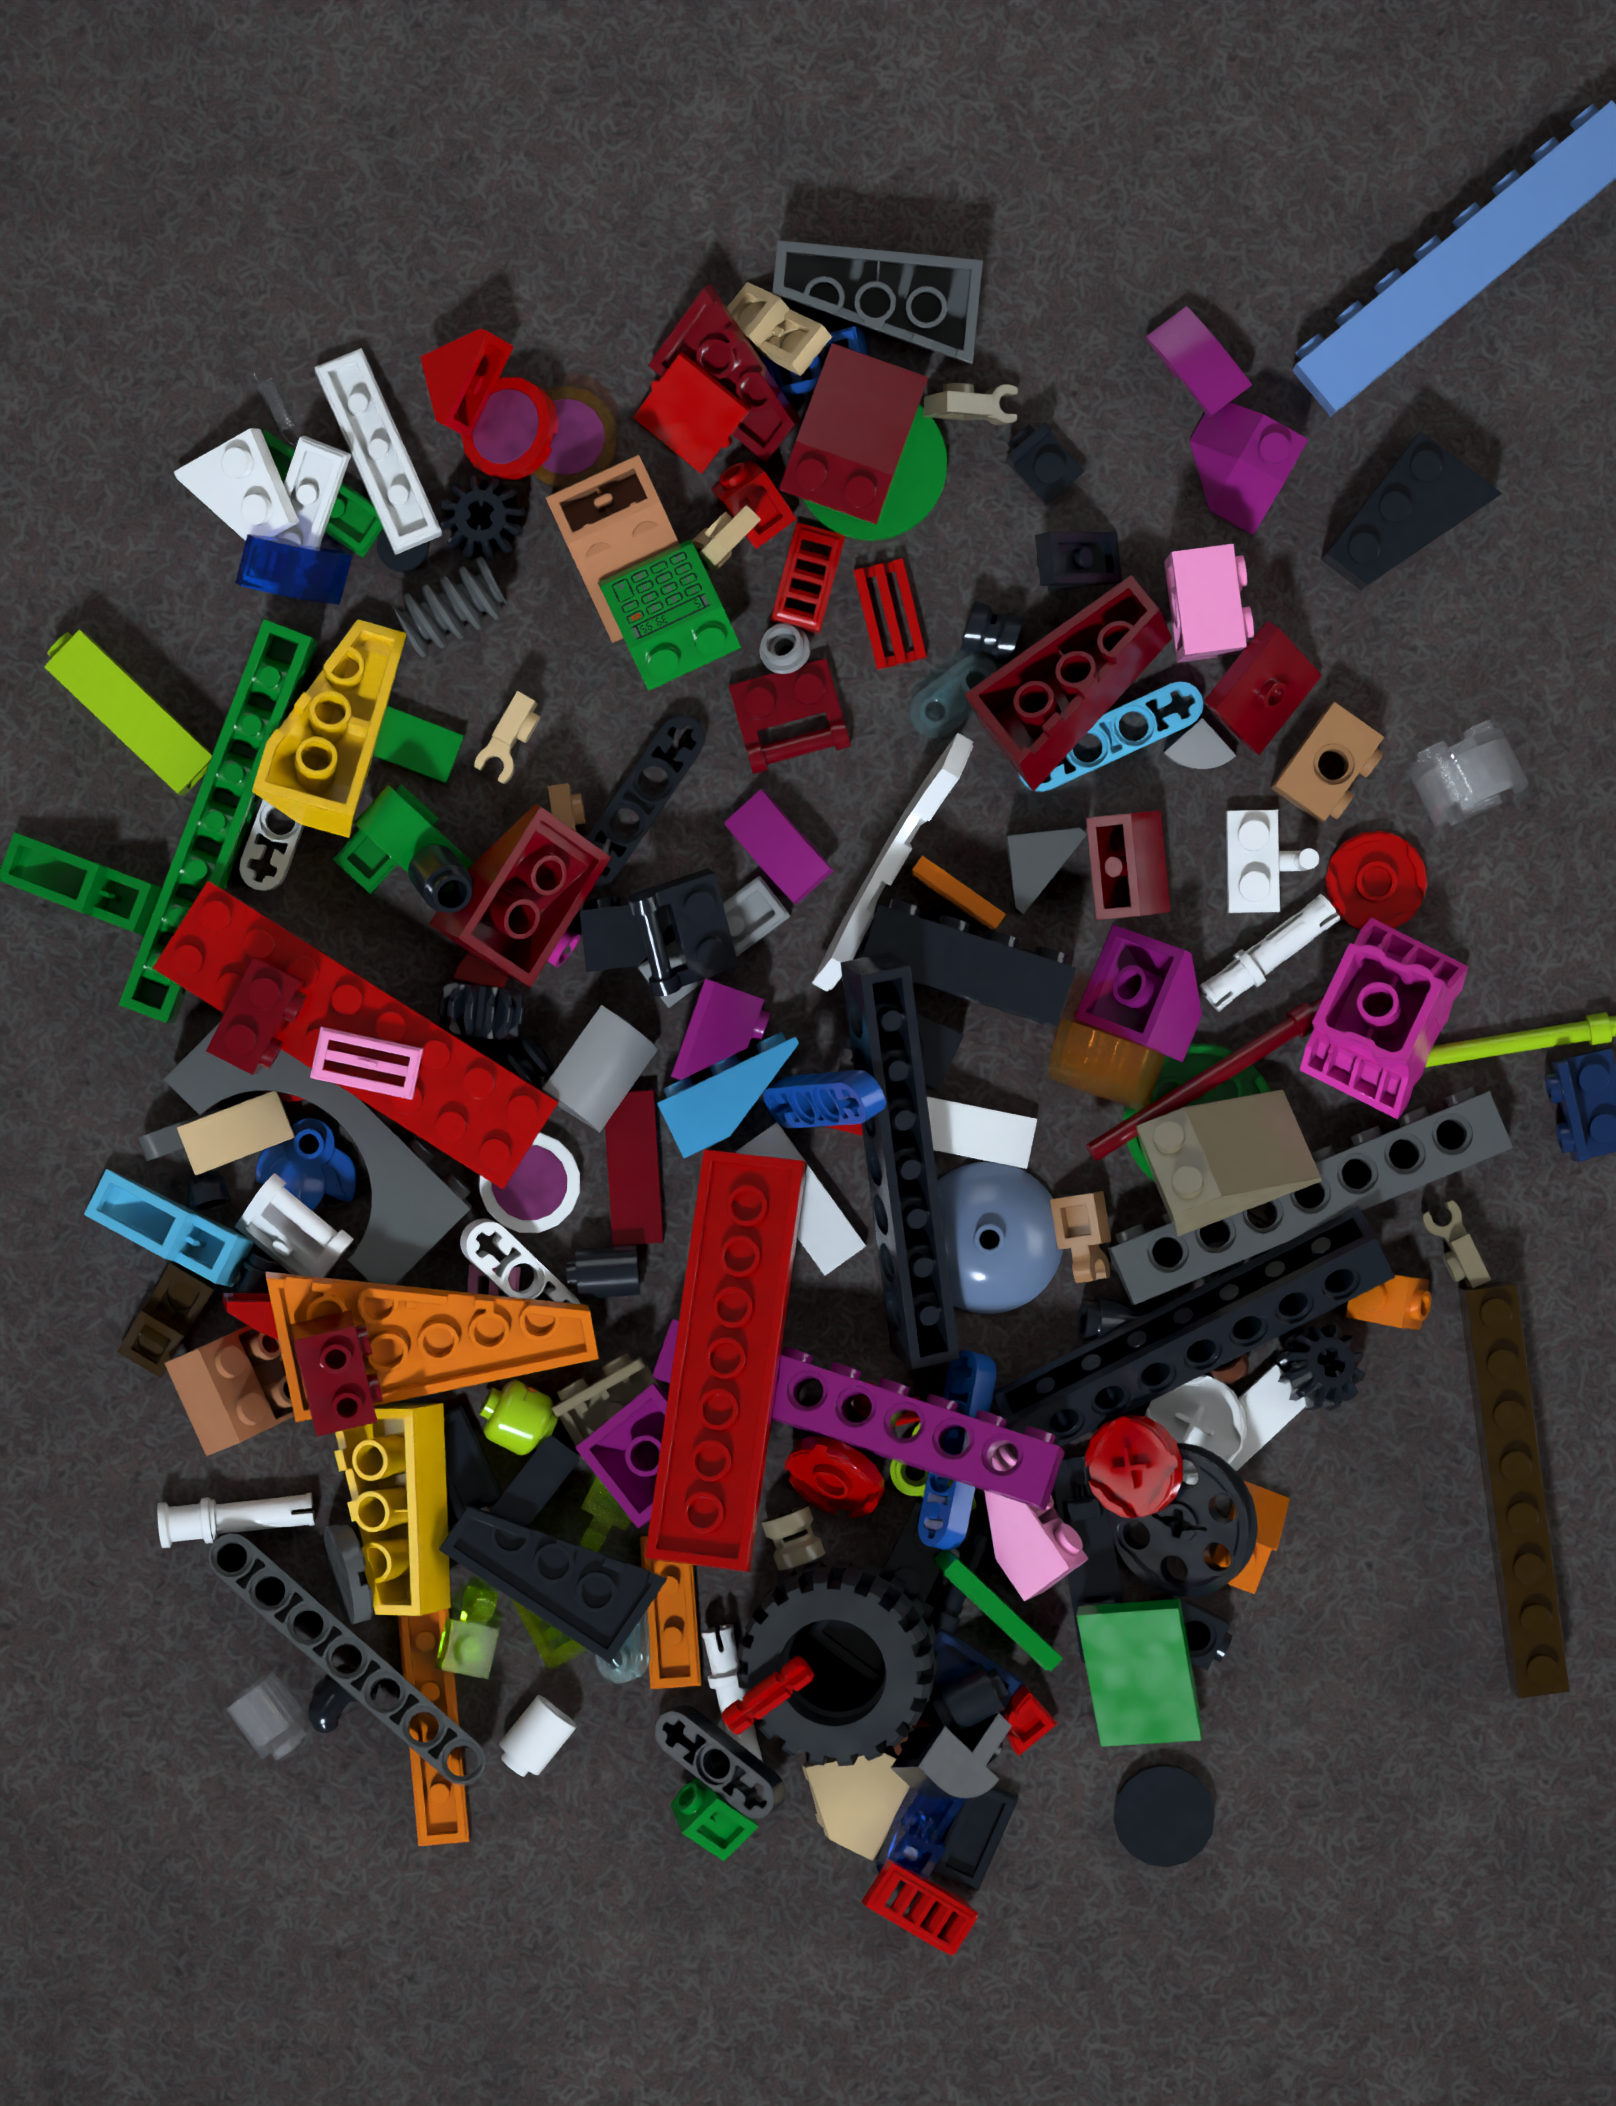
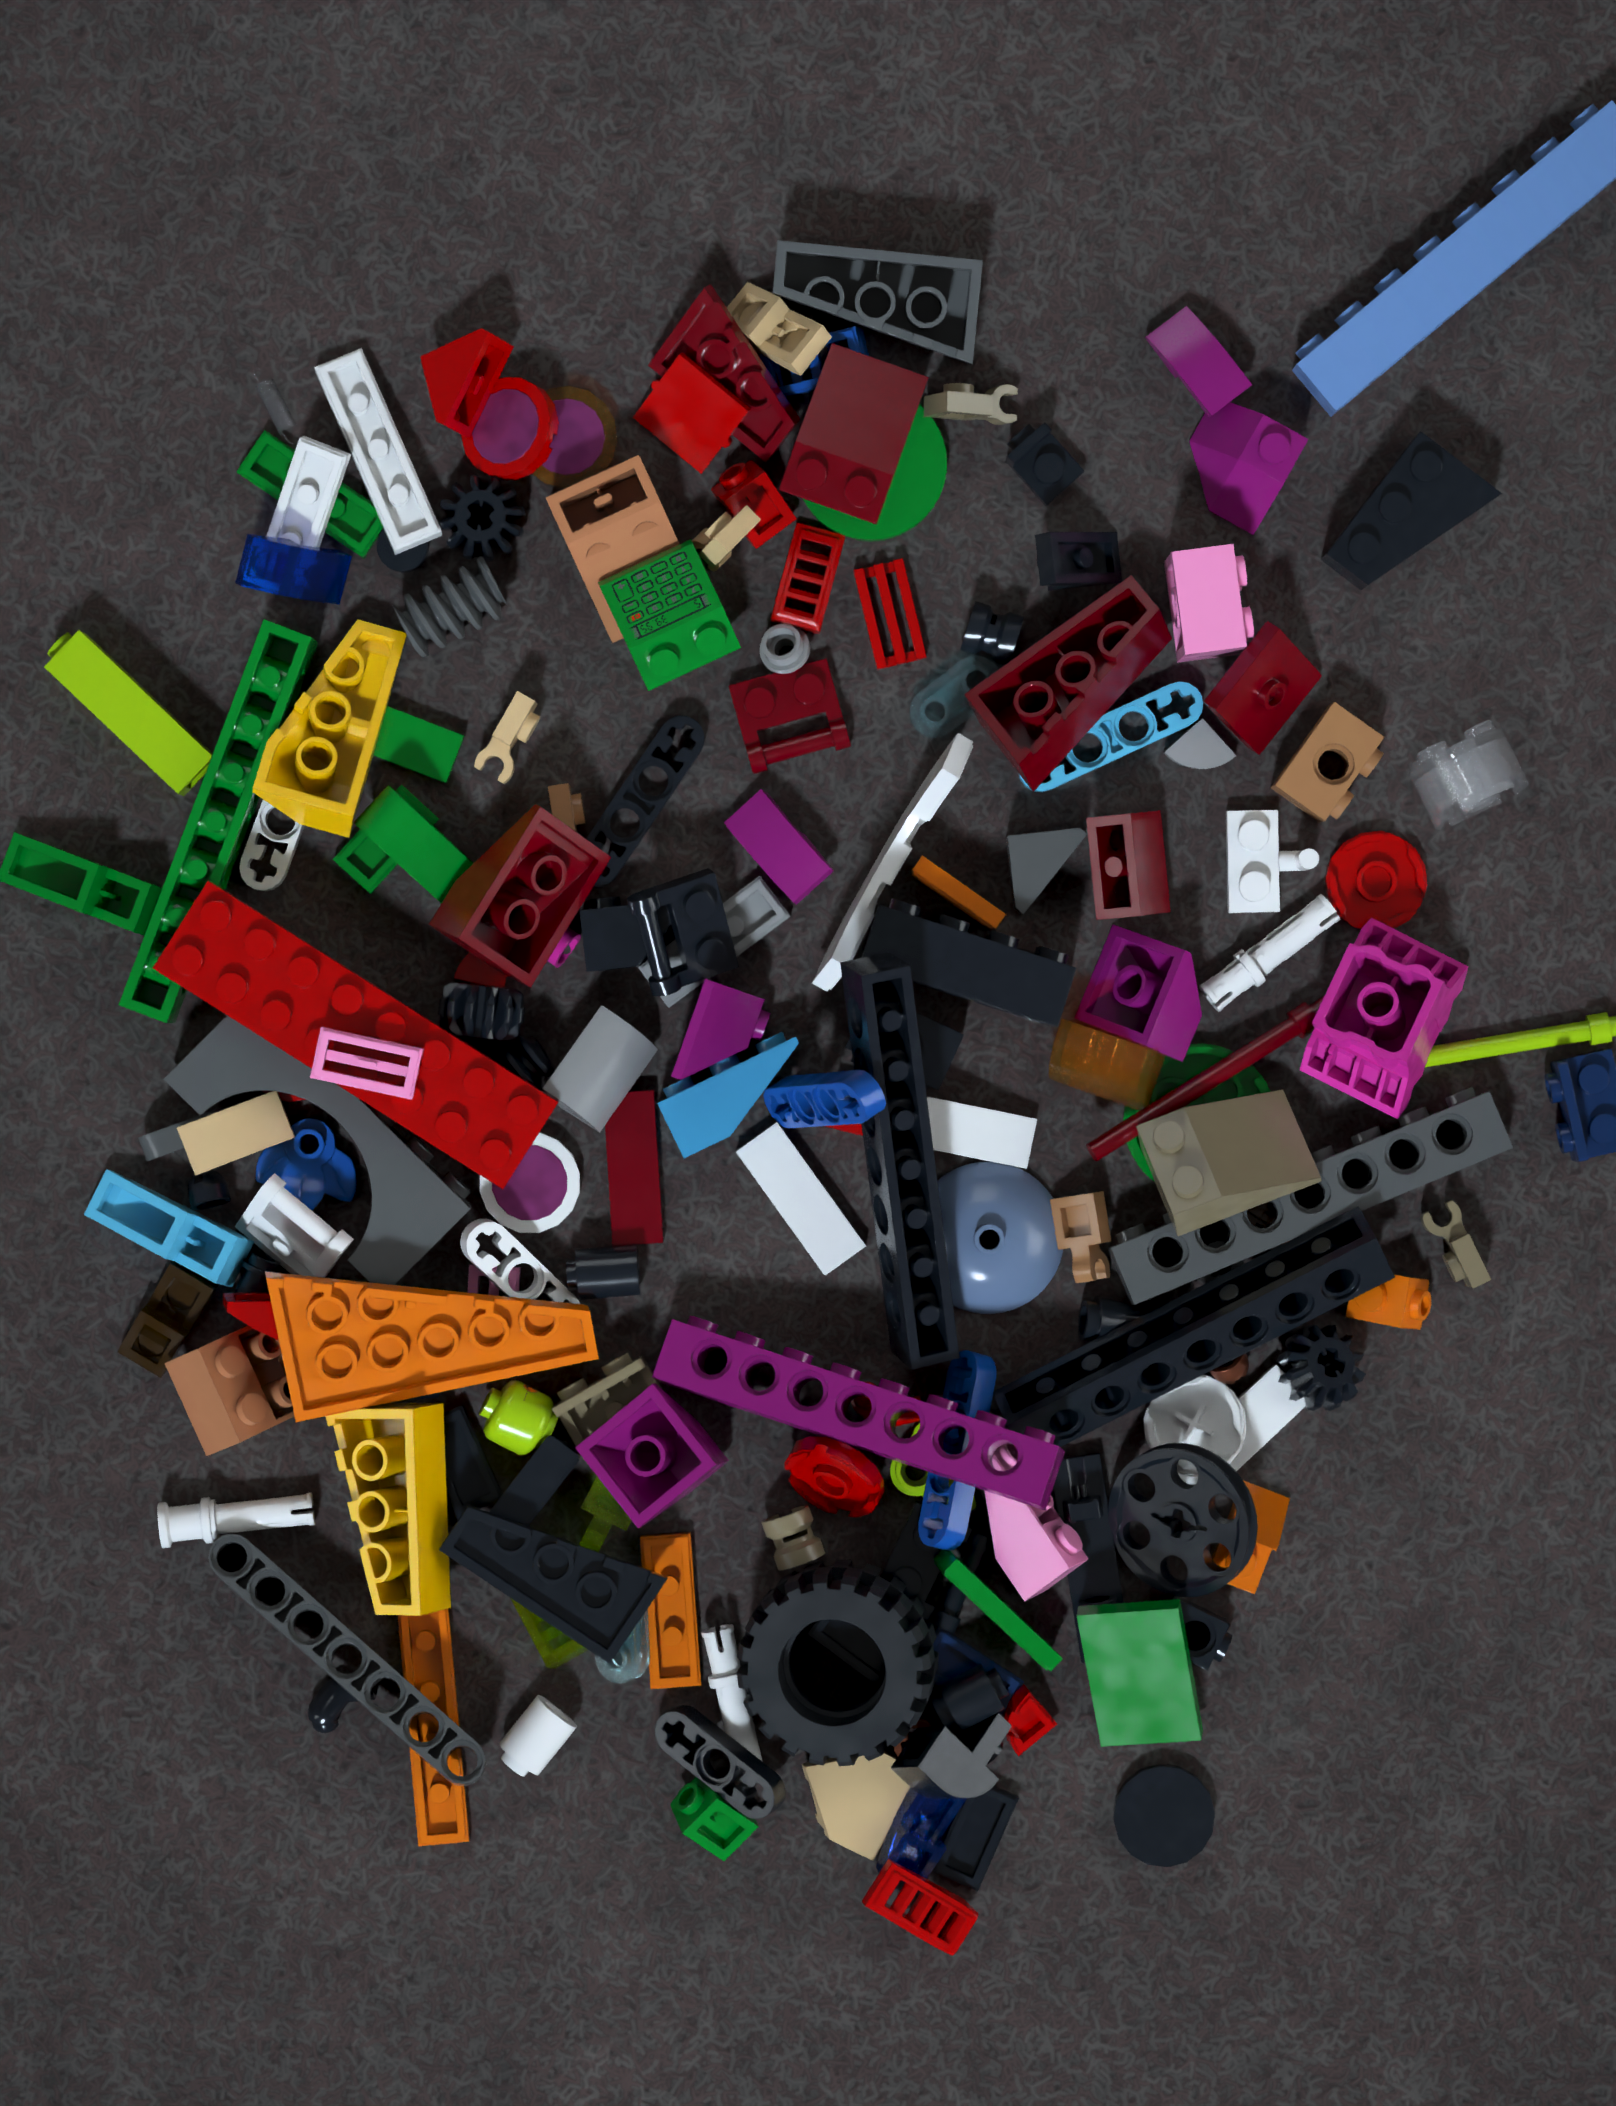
(241, 486): white wing -> none
(256, 1017): dark red brick -> none
(269, 1717): clear brick -> none
(334, 1372): dark red brick -> none
(346, 1572): dark grey tile -> none
(440, 879): black brick -> none
(468, 1643): clear neon green plate -> none
(726, 1361): red plate -> none
(767, 1695): red axle -> none
(1134, 1466): red tile -> none
(1513, 1489): dark brown brick -> none

